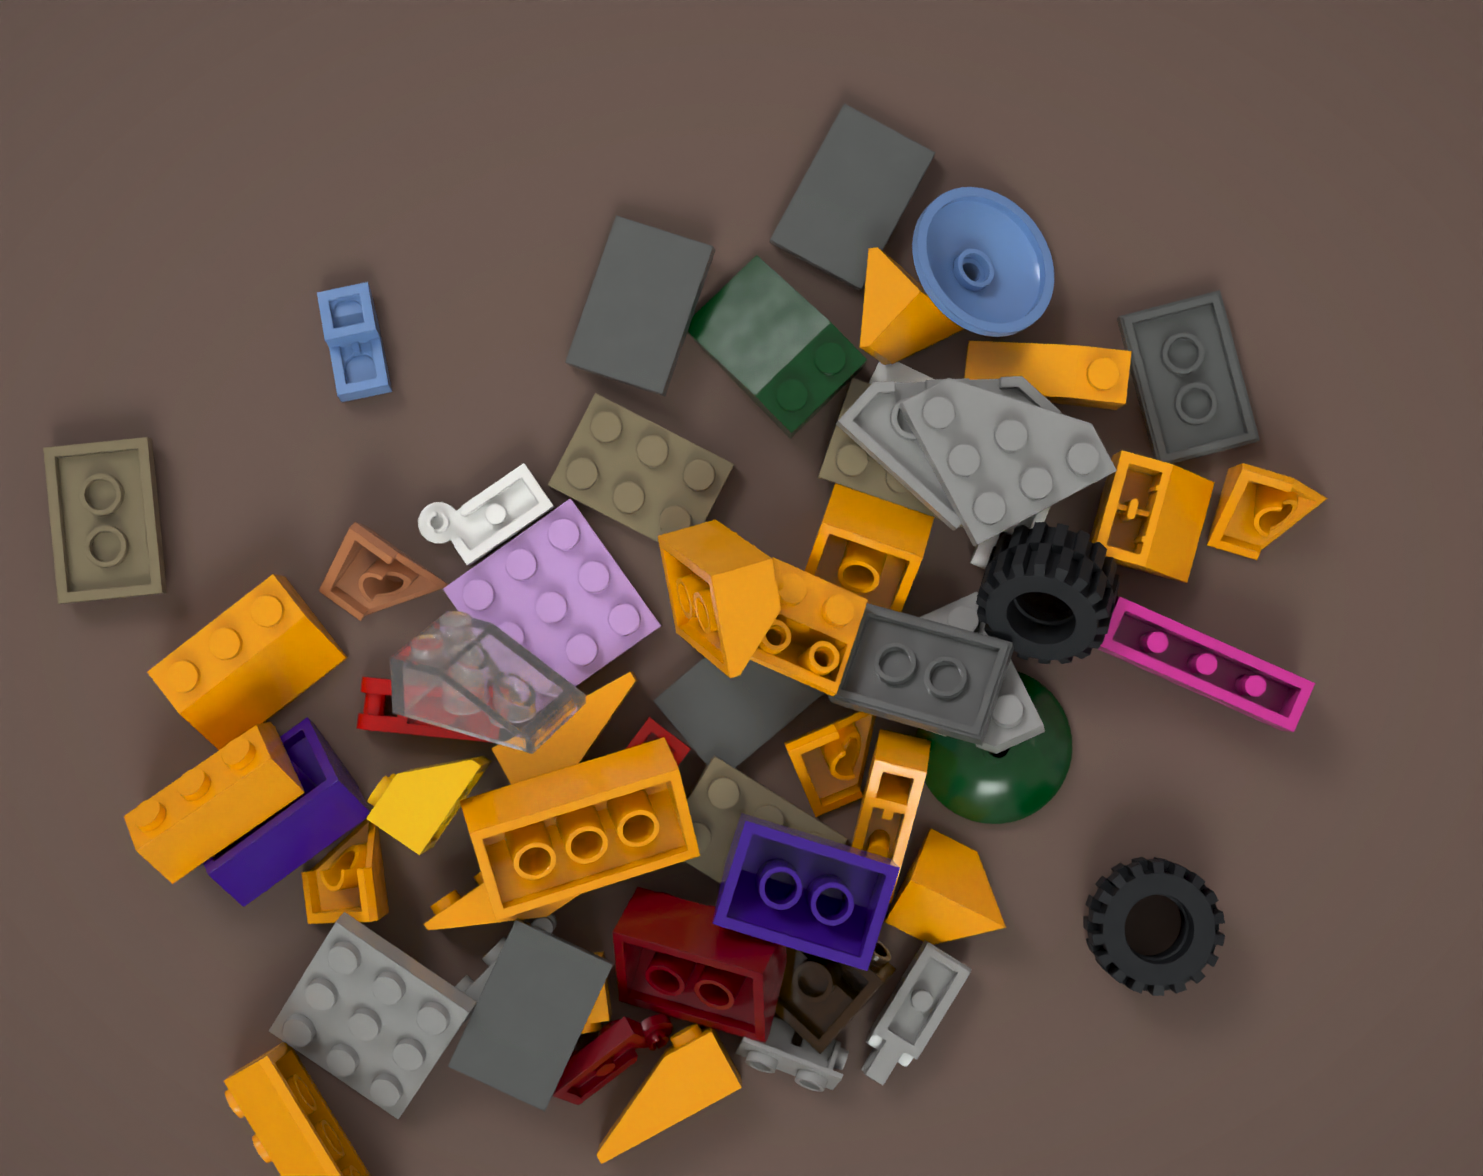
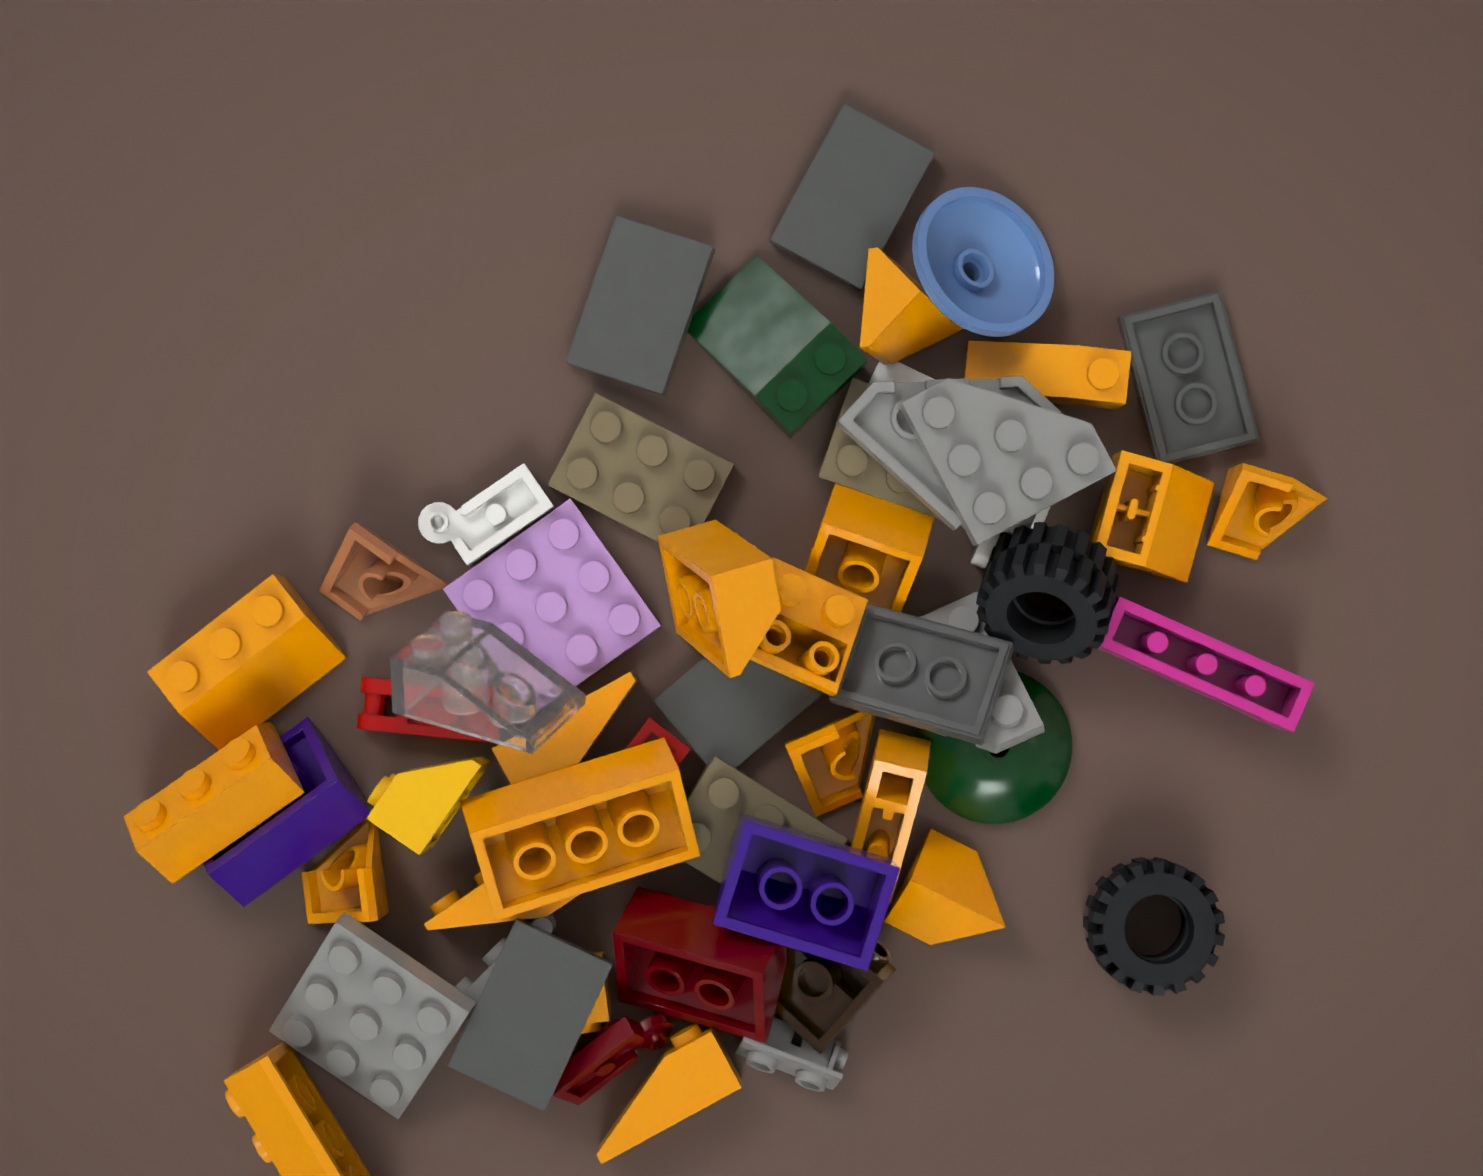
(105, 520): dark tan plate -> none
(354, 342): medium blue slope -> none
(913, 1010): light grey hinge -> none

